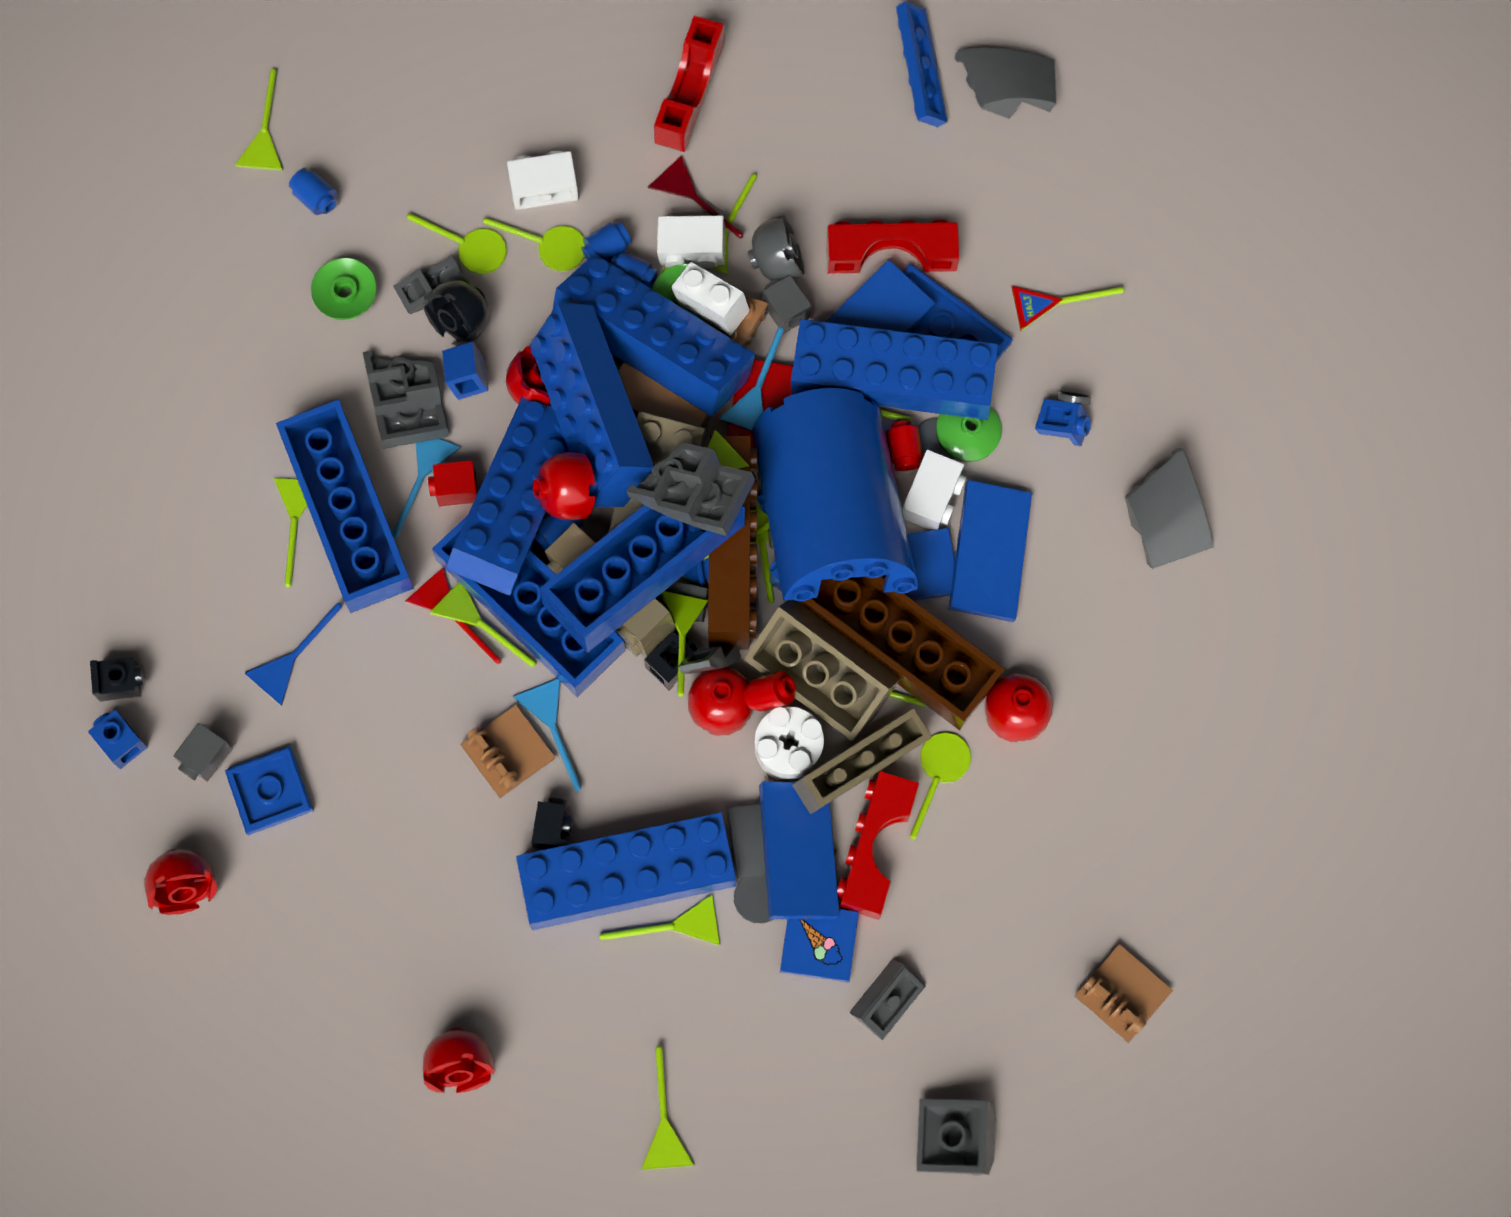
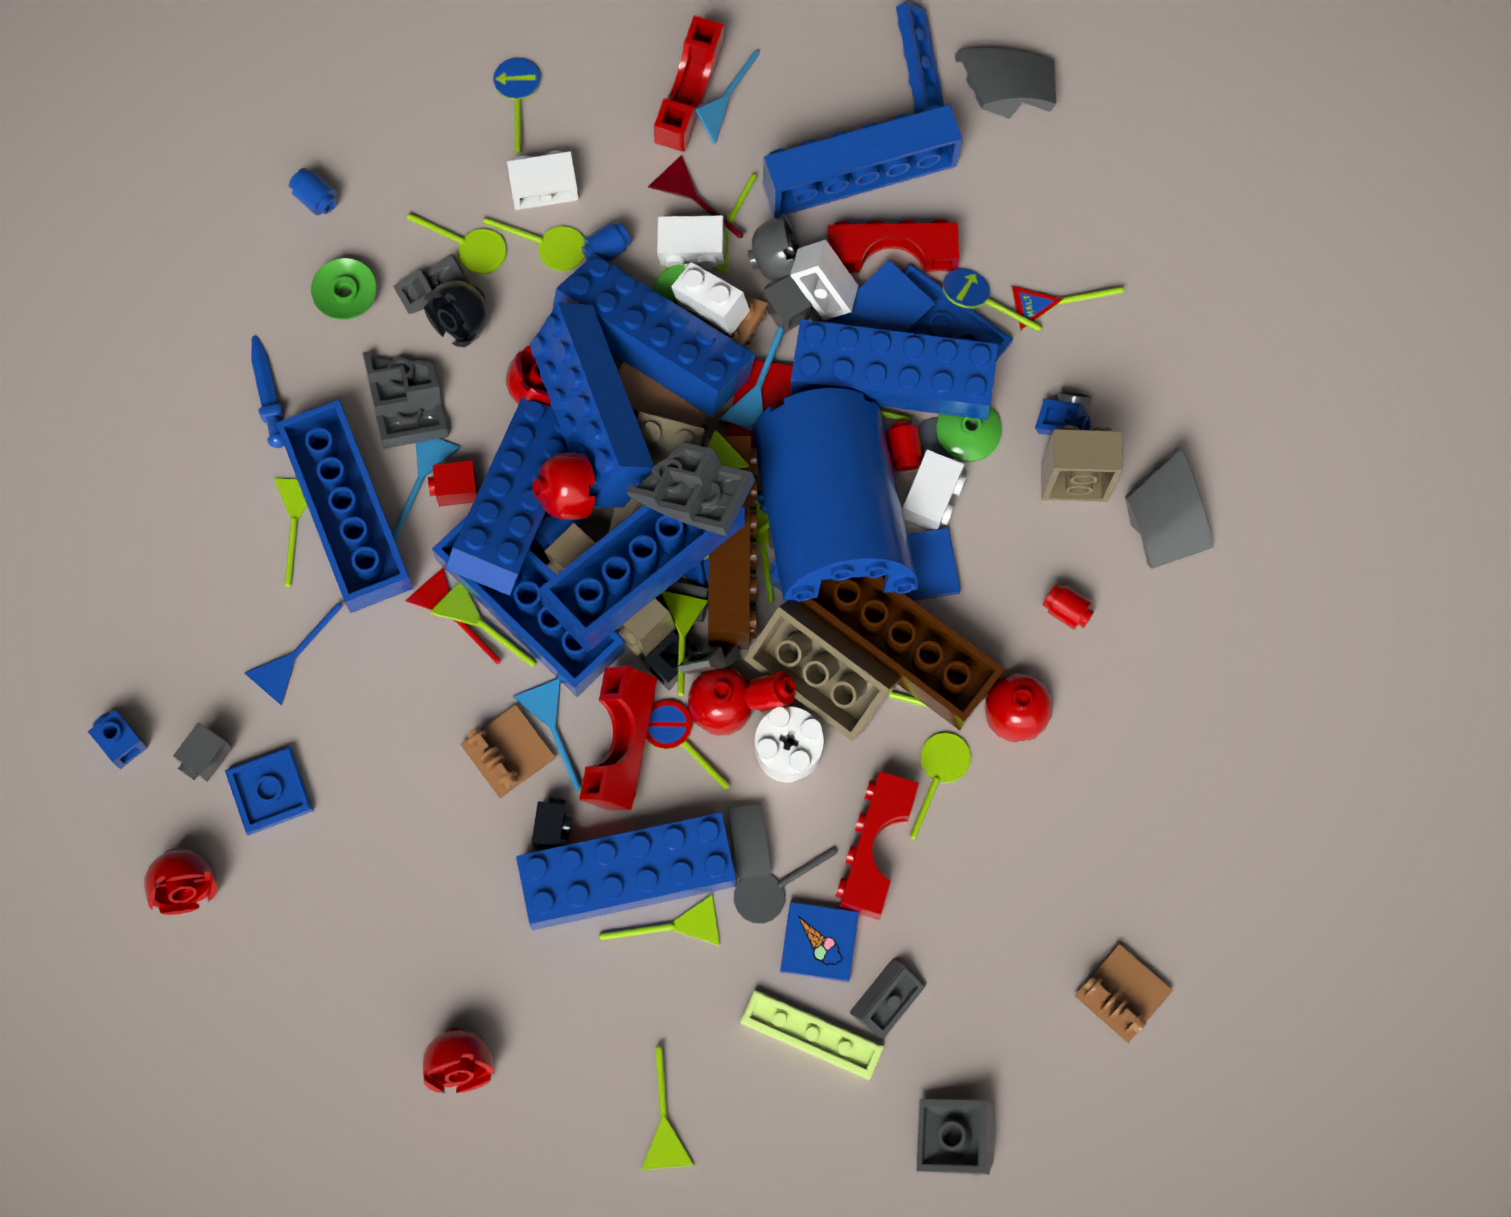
(126, 687): black brick -> none
(261, 150): lime piece -> none
(270, 410): none -> blue sword
(465, 370): blue brick -> none
(516, 81): none -> blue piece
(629, 701): none -> red arch
(636, 267): blue brick -> none
(671, 727): none -> piece
(712, 112): none -> dark azure piece
(797, 855): blue tile -> none
(812, 1035): none -> yellowish green tile
(824, 280): none -> white brick
(861, 160): none -> blue brick
(861, 761): dark tan brick -> none
(971, 290): none -> blue piece
(990, 551): blue tile -> none
(1068, 606): none -> red brick
(1081, 464): none -> dark tan brick

